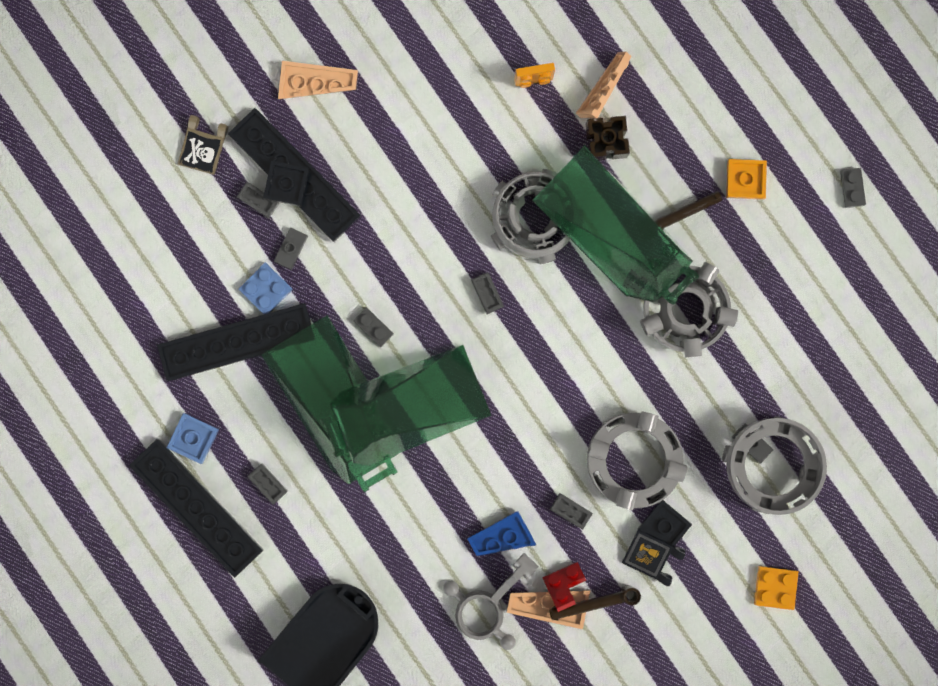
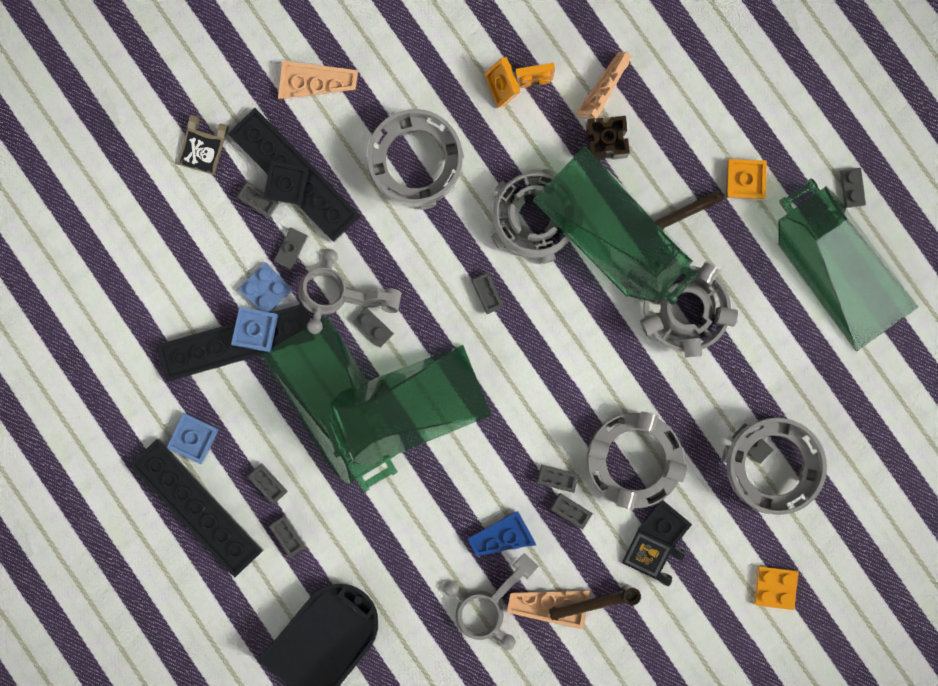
(254, 329): none -> medium blue plate
(287, 536): none -> dark grey plate
(388, 300): none -> light grey piece
(404, 124): none -> light grey piece
(502, 82): none -> light orange plate
(557, 478): none -> dark grey plate
(560, 582): red plate -> none
(841, 265): none -> clear green windscreen

